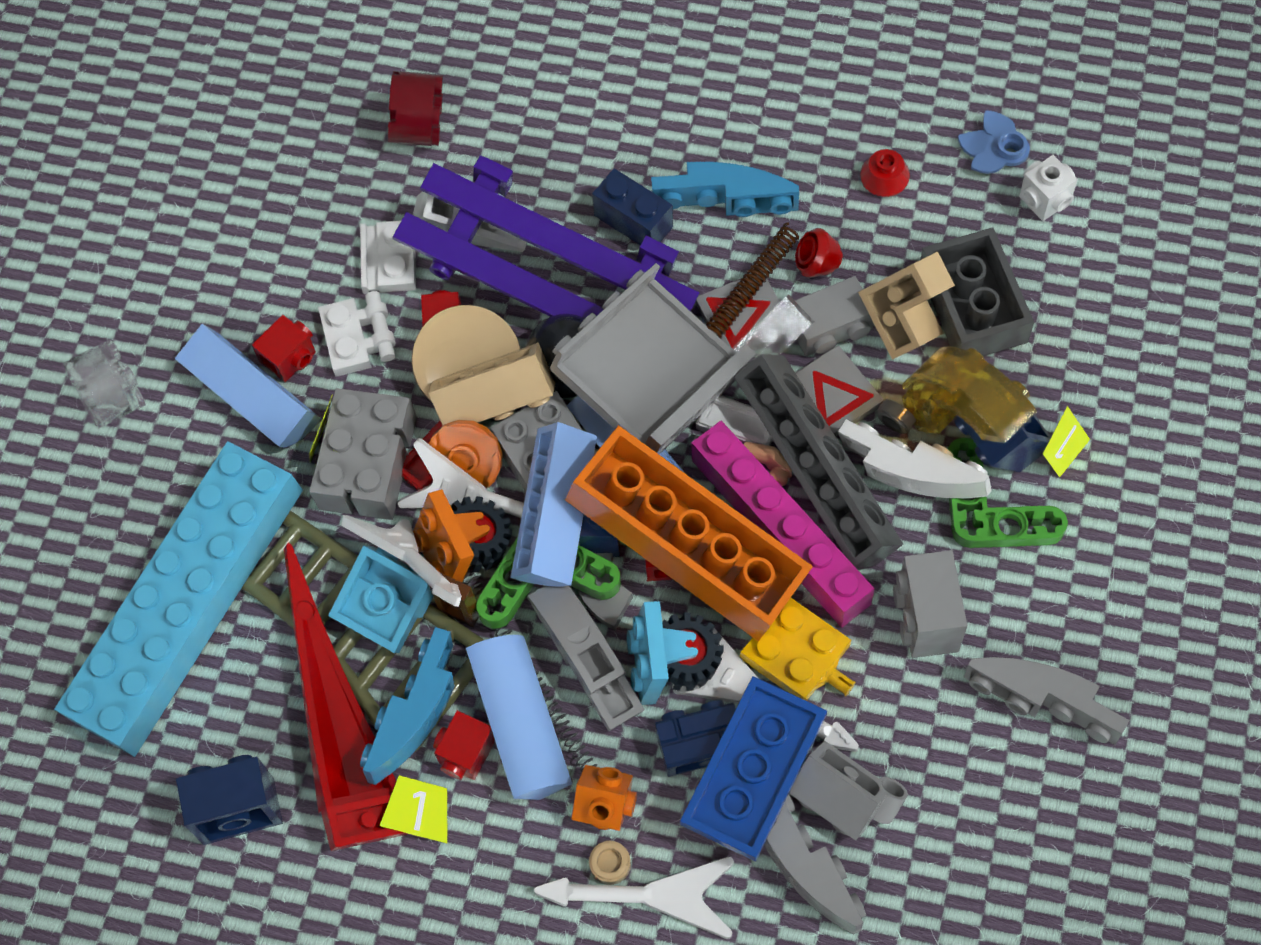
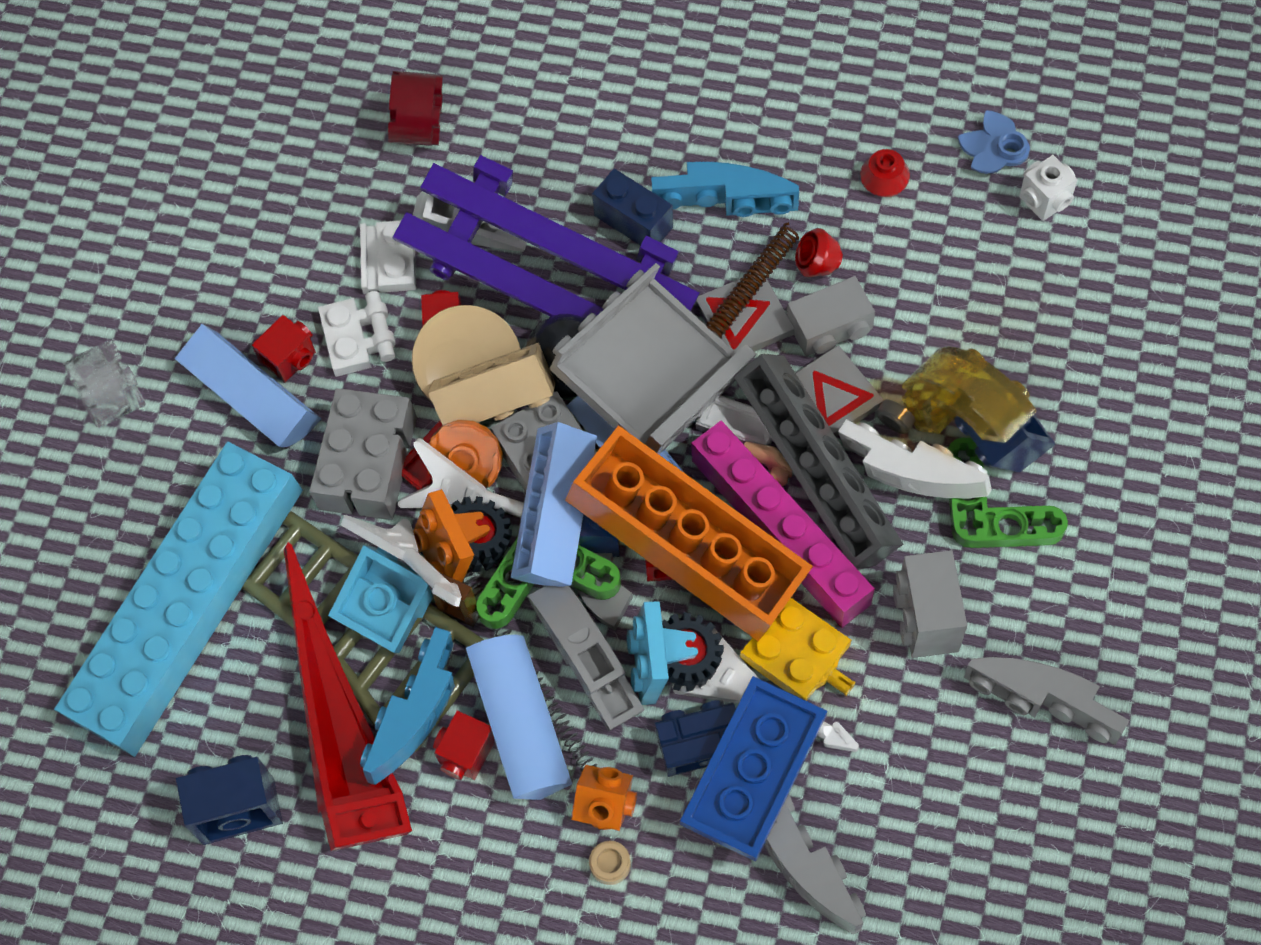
(319, 433): neon yellow sticker -> none
(417, 809): neon yellow sticker -> none
(674, 895): white piece -> none
(777, 329): clear plate -> none
(846, 792): light grey hinge -> none
(901, 305): tan brick -> none
(986, 303): dark grey brick -> none
(1065, 442): neon yellow sticker -> none

